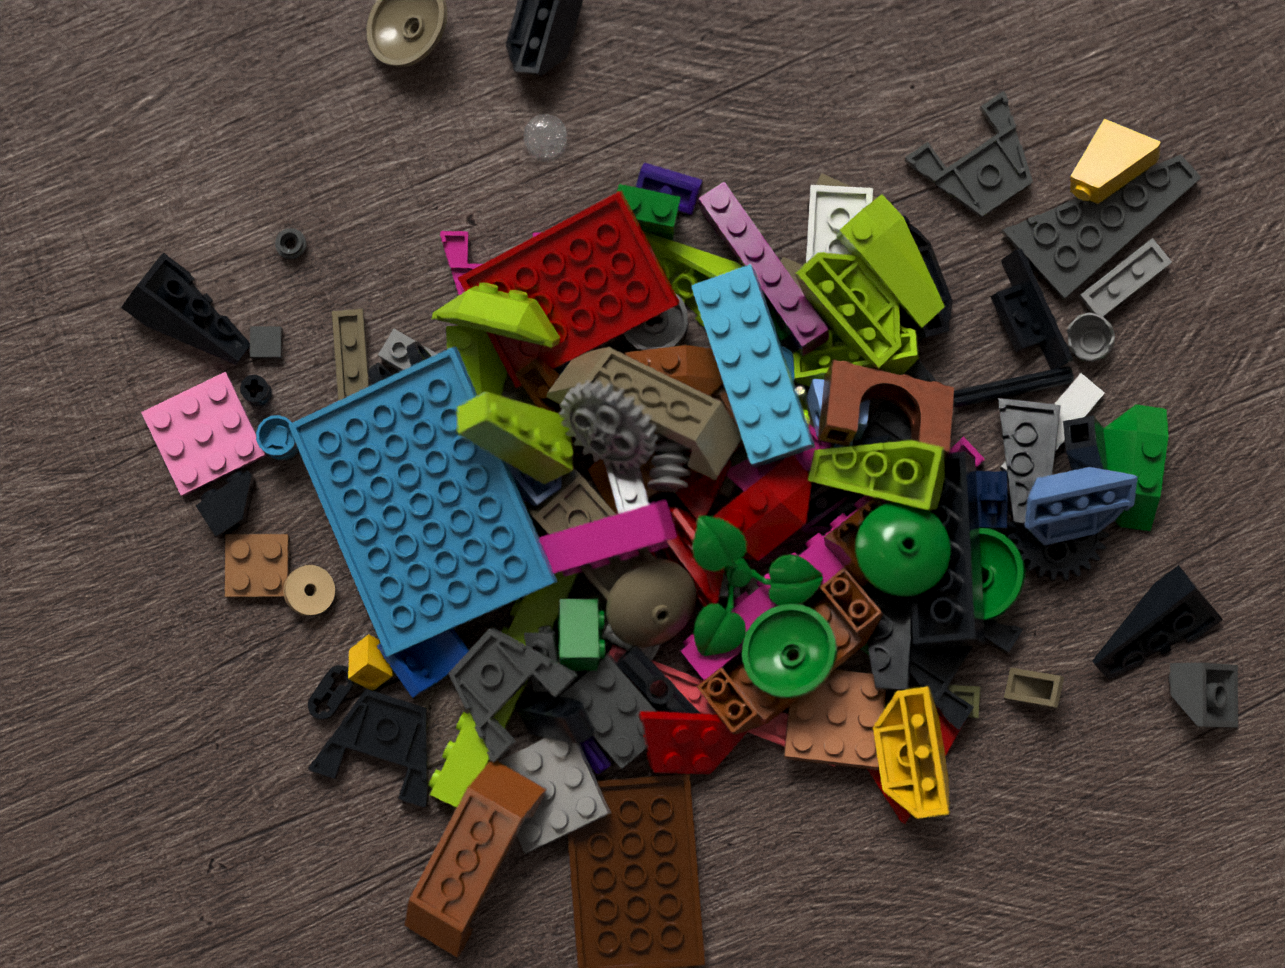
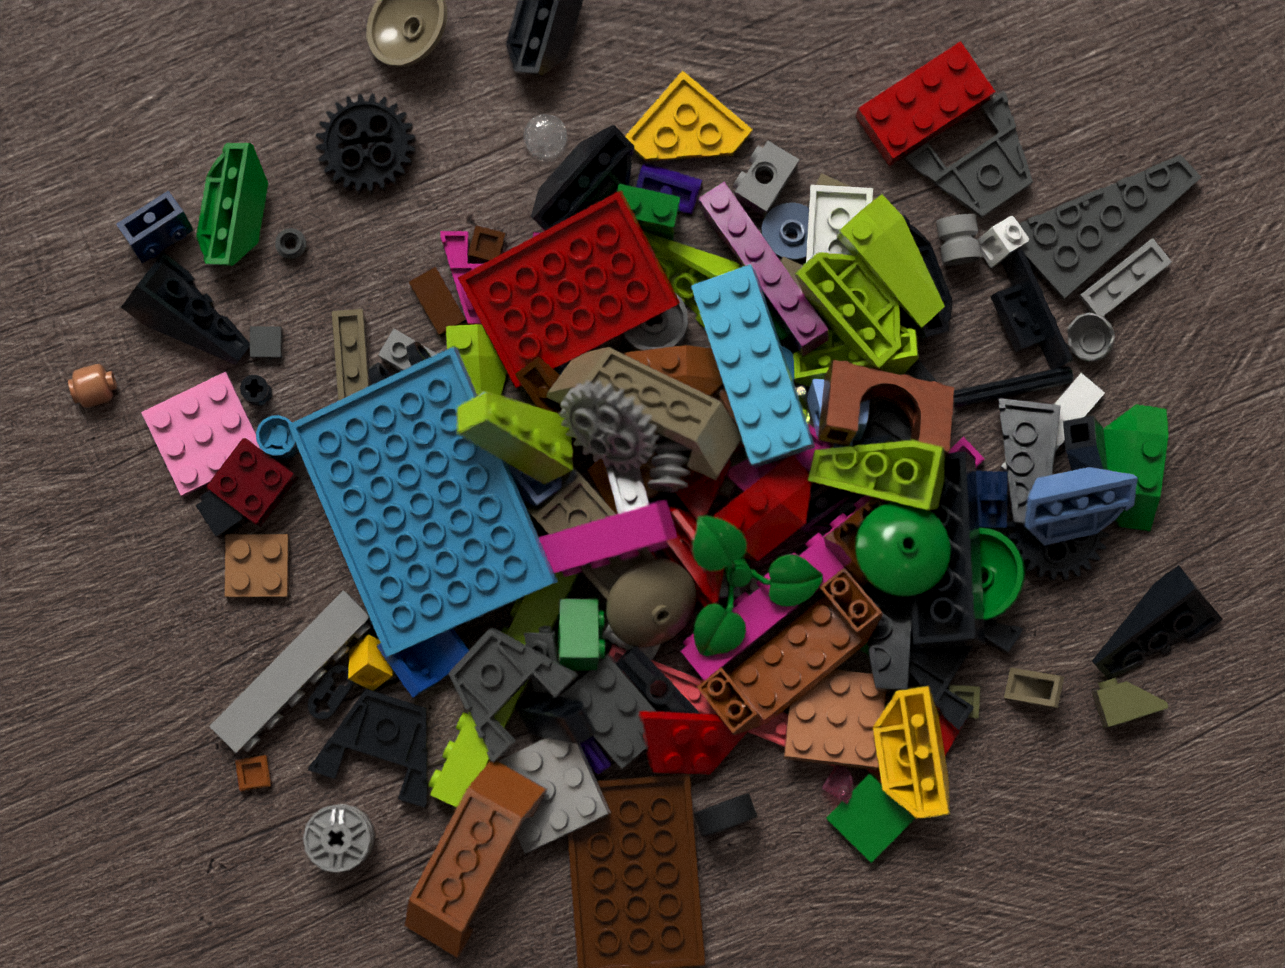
(92, 385): none -> nougat head
(155, 227): none -> dark blue brick
(232, 205): none -> green wedge
(252, 482): none -> dark red bracket
(253, 772): none -> dark orange tile
(291, 672): none -> light grey brick
(323, 590): tan piece -> none
(358, 837): none -> light grey wheel
(363, 116): none -> black gear
(437, 300): none -> reddish brown tile
(486, 243): none -> reddish brown plate
(500, 314): lime wedge -> none
(584, 177): none -> black wedge
(687, 125): none -> yellow plate
(725, 815): none -> black tyre
(762, 196): none -> light grey brick
(777, 636): green dish -> none
(783, 220): none -> sand blue dish
(839, 783): none -> clear pink tile
(870, 818): none -> green tile
(925, 103): none -> red brick
(959, 241): none -> light grey wheel
(1002, 240): none -> white bracket
(1112, 161): yellow slope -> none
(1124, 702): none -> olive slope
(1206, 692): dark grey slope -> none

